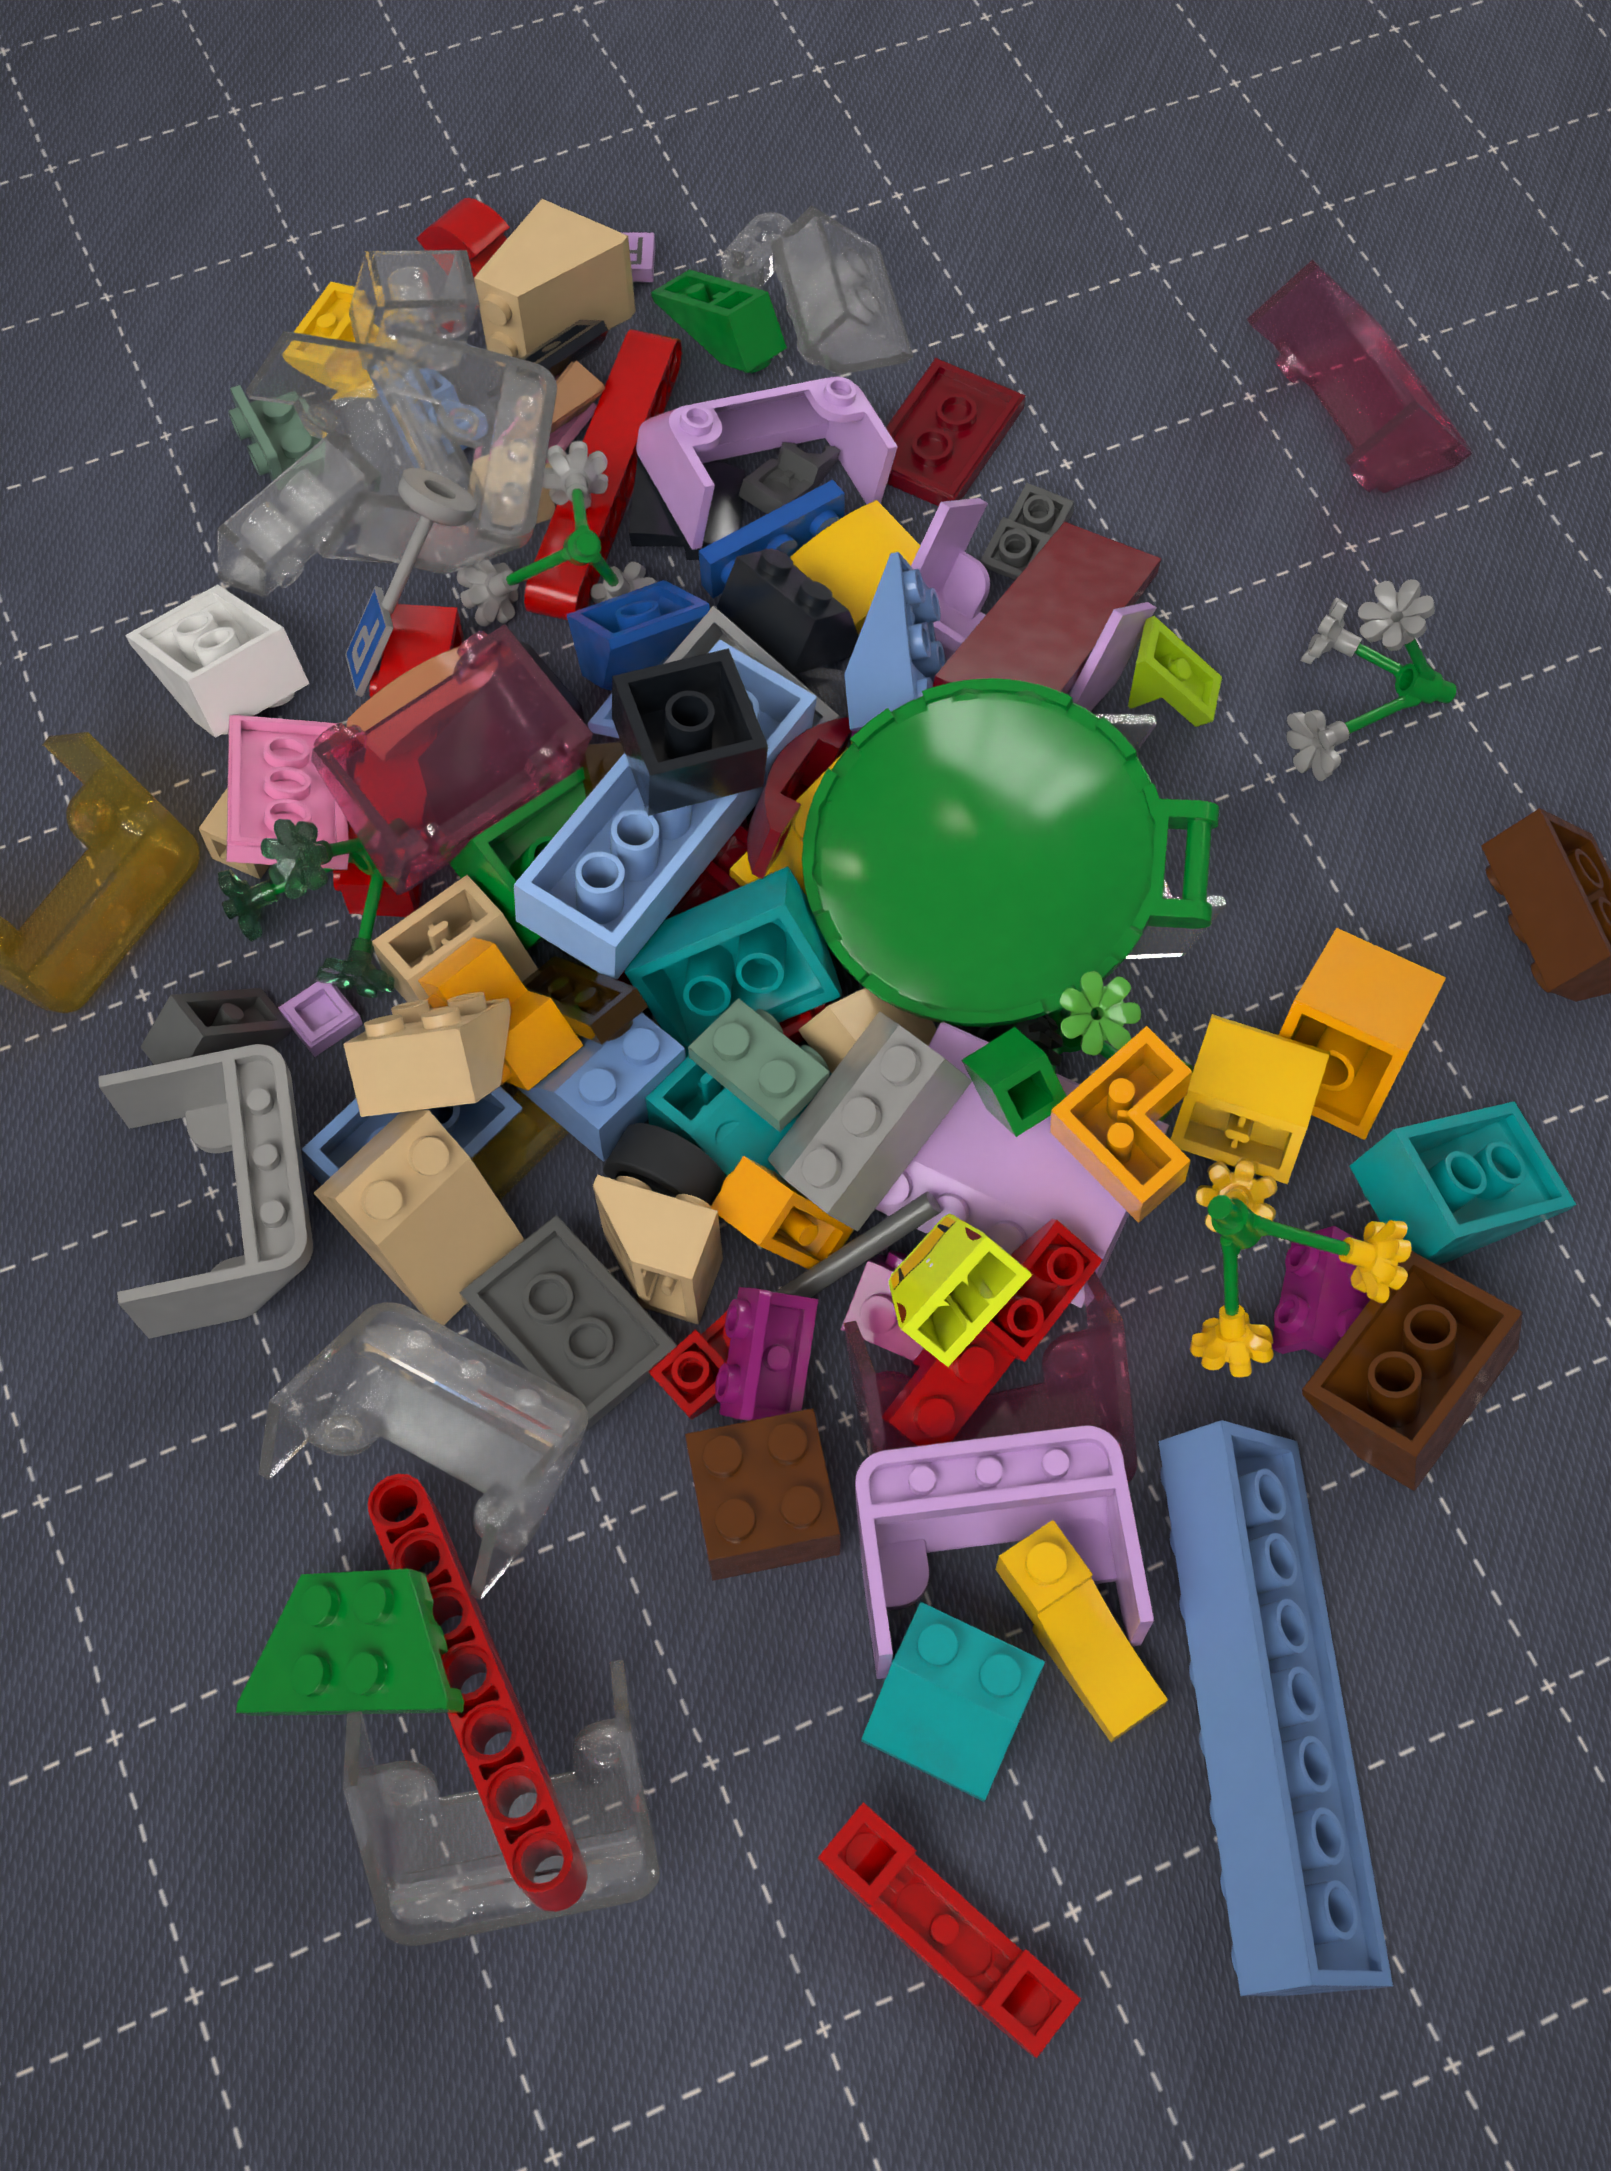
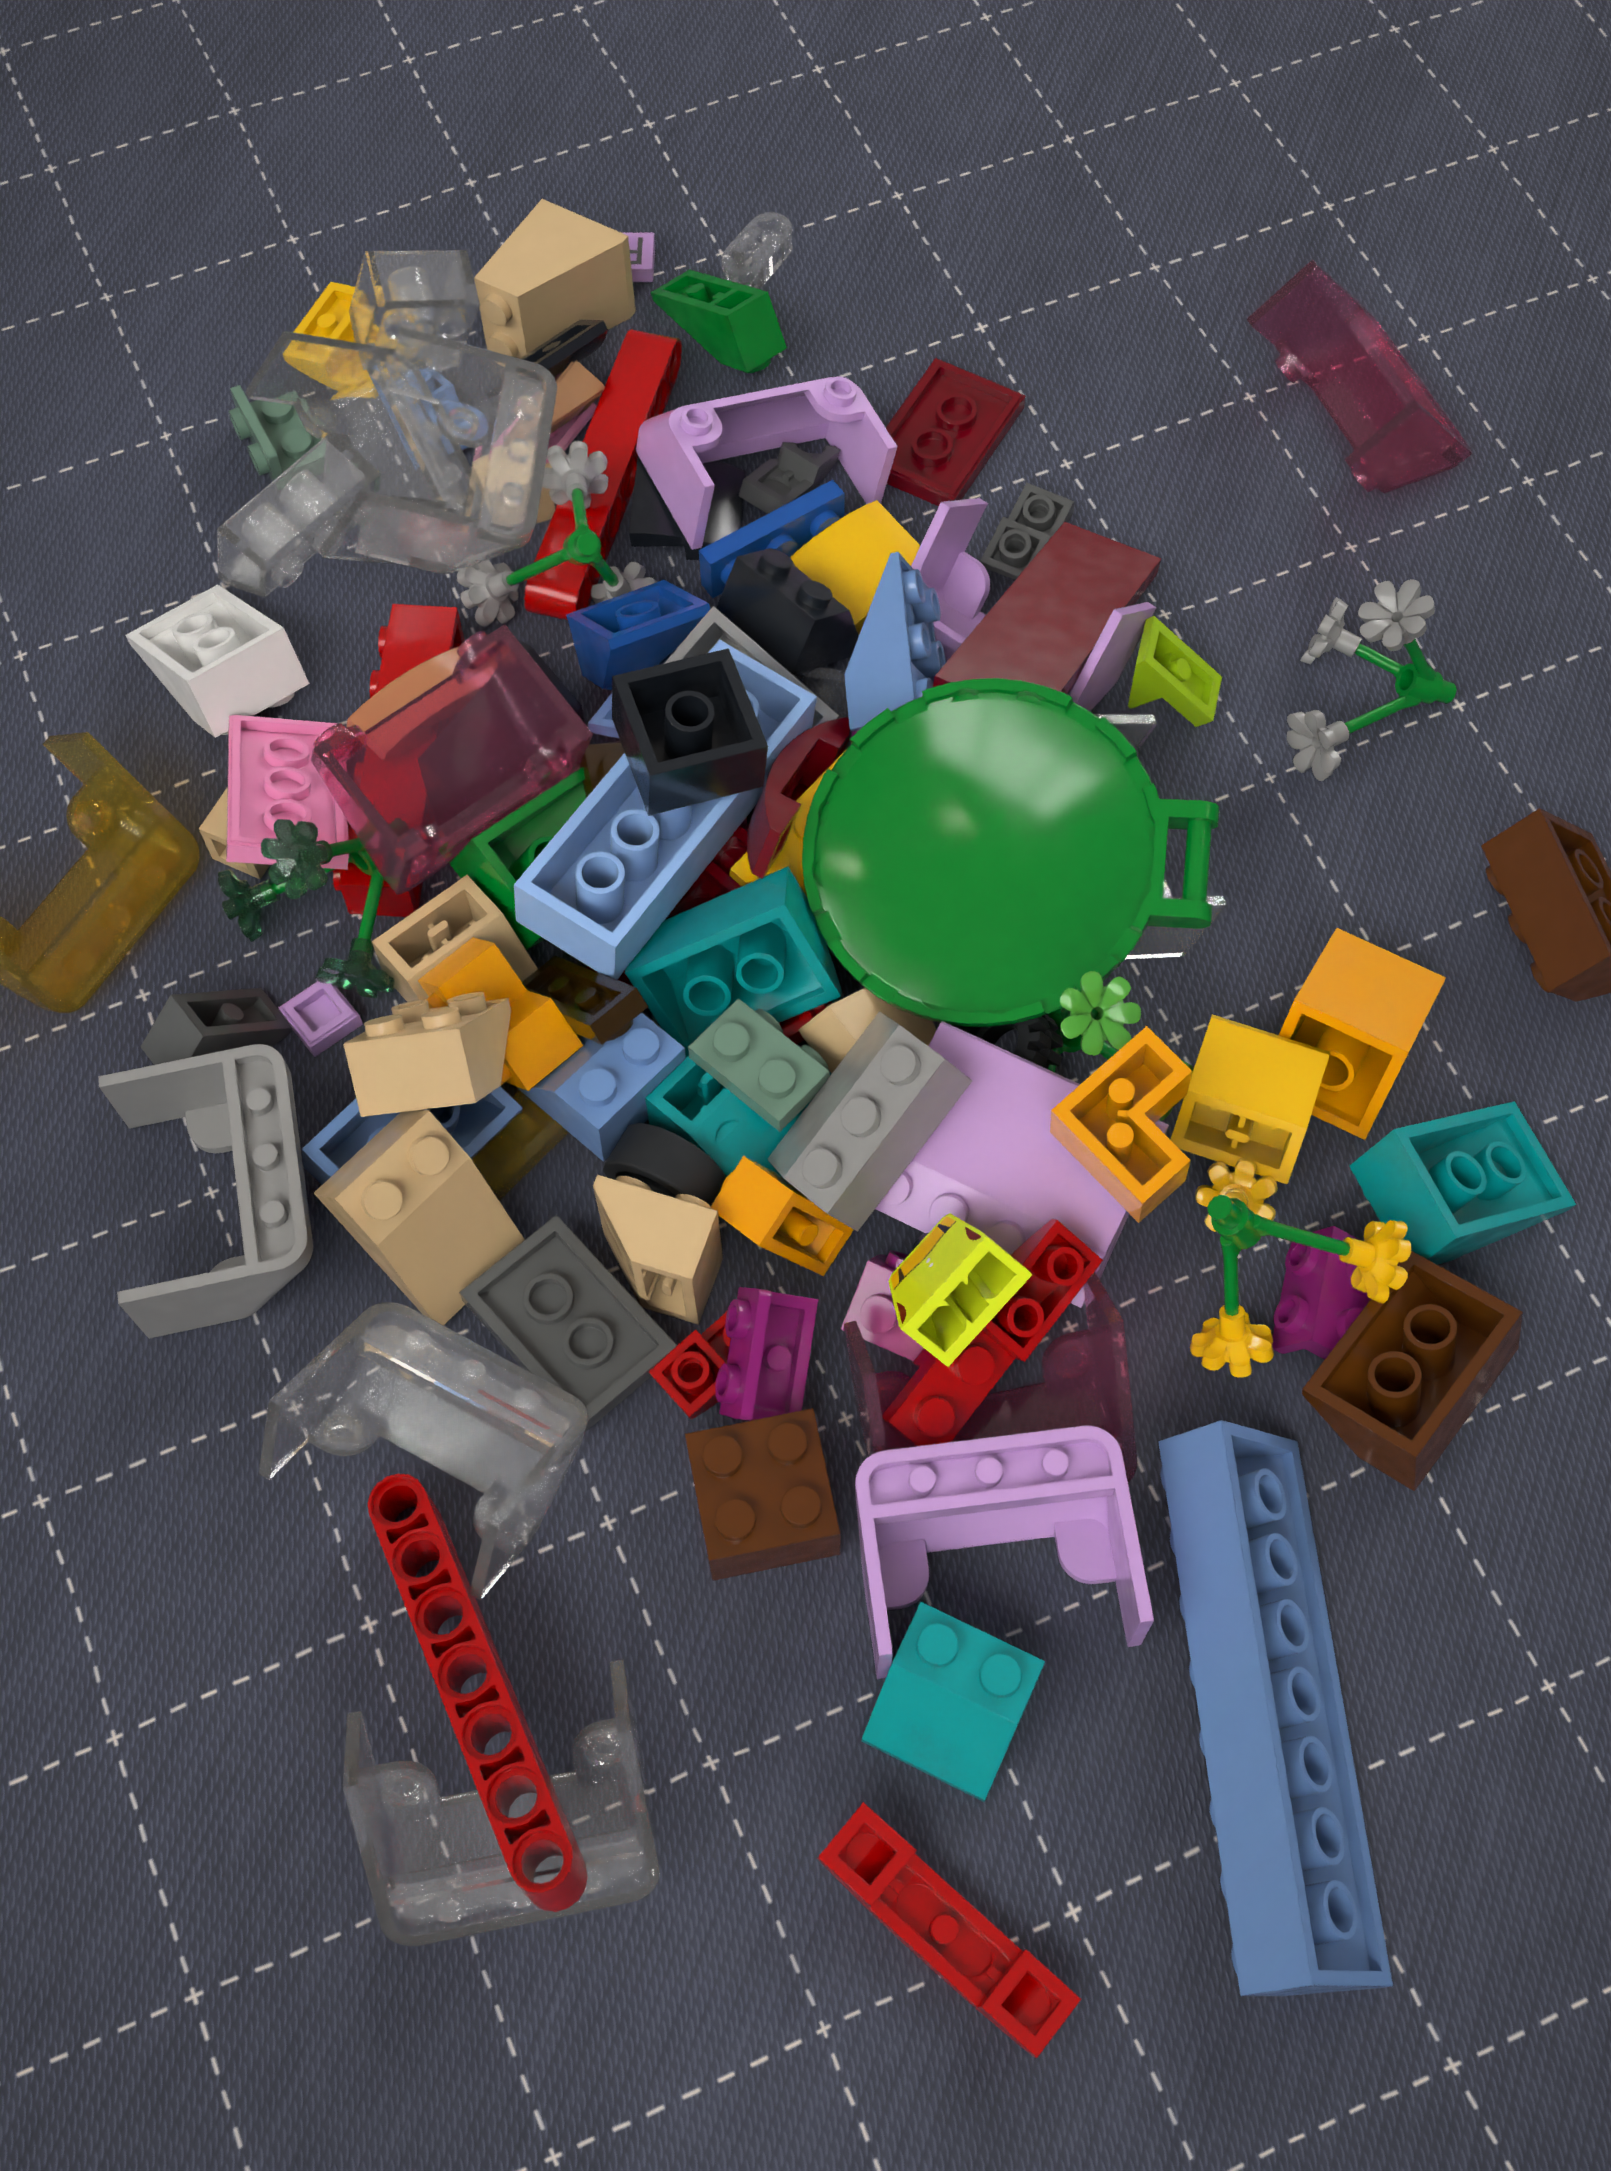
(352, 1648): green wing -> none
(436, 501): light grey piece -> none
(468, 227): red brick -> none
(839, 296): clear slope -> none
(863, 1247): dark grey bar -> none
(1015, 1081): green brick -> none
(1079, 1630): yellow slope -> none

